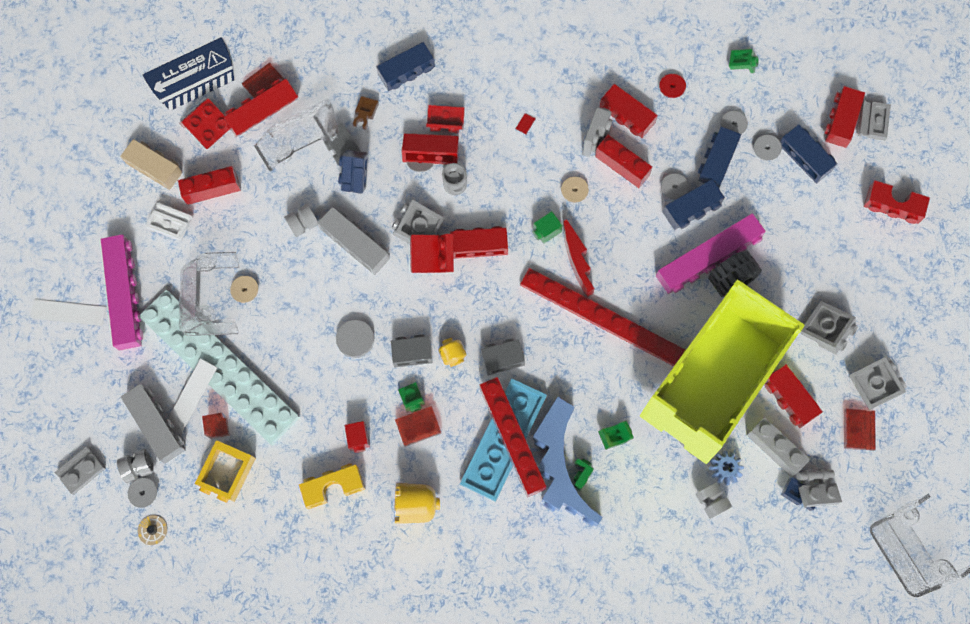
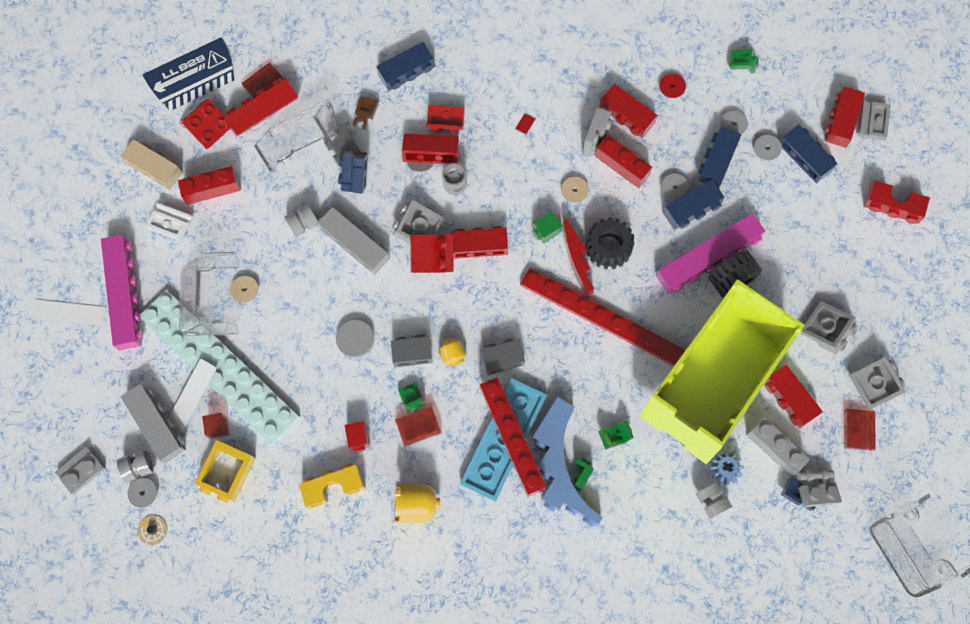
(609, 229): none -> black tyre

